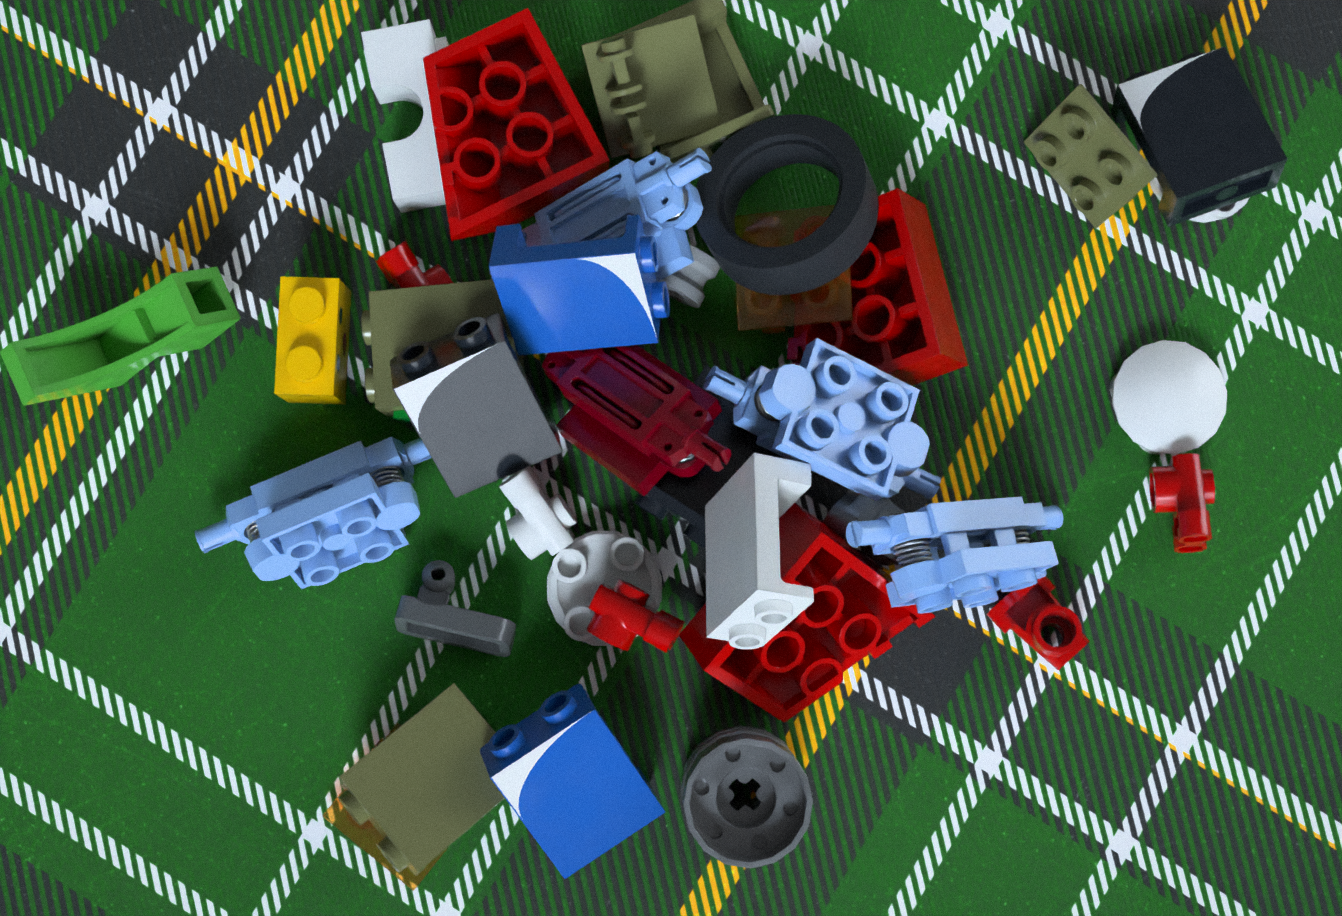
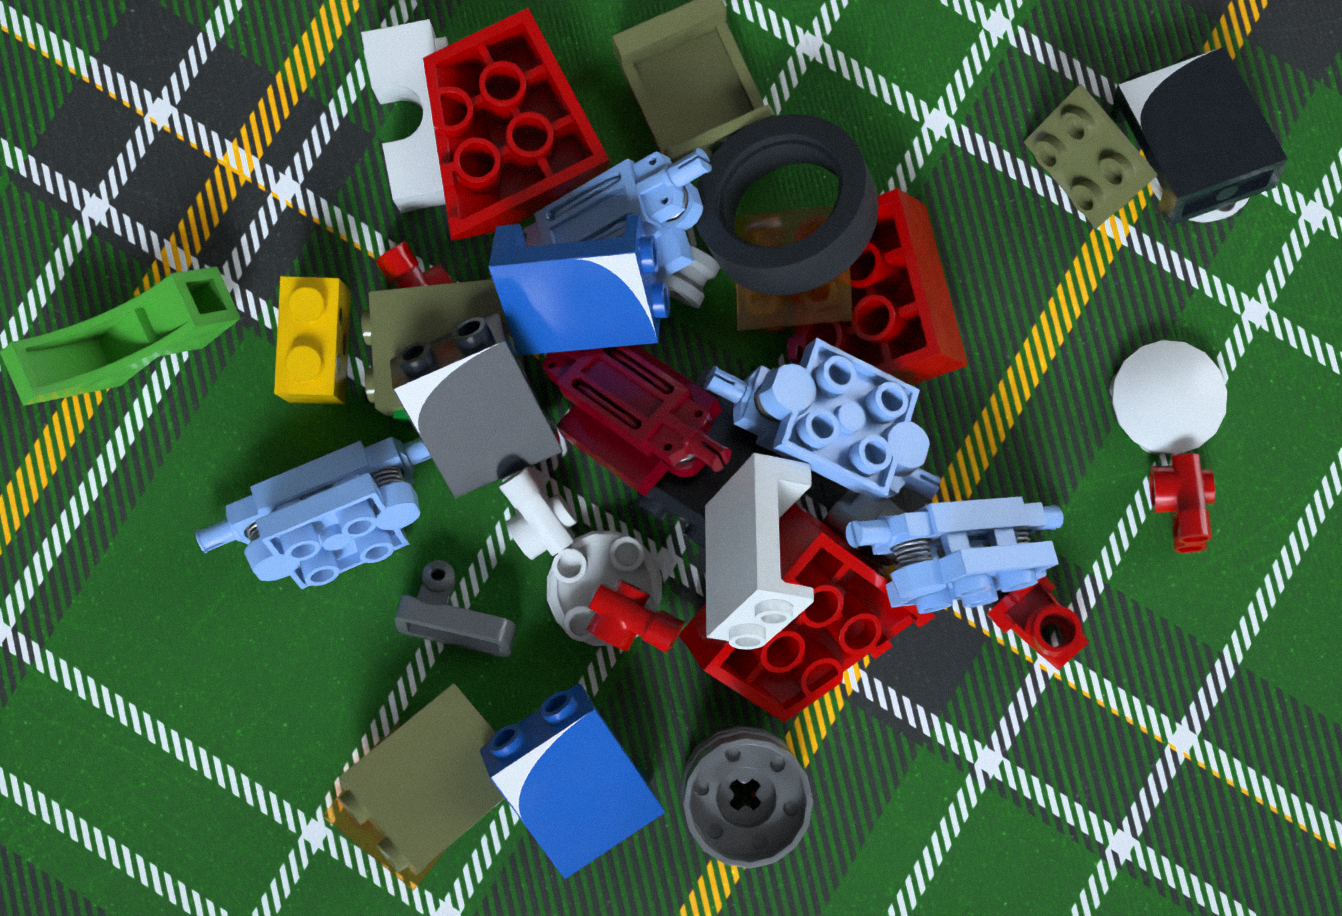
(651, 86): olive hinge -> none

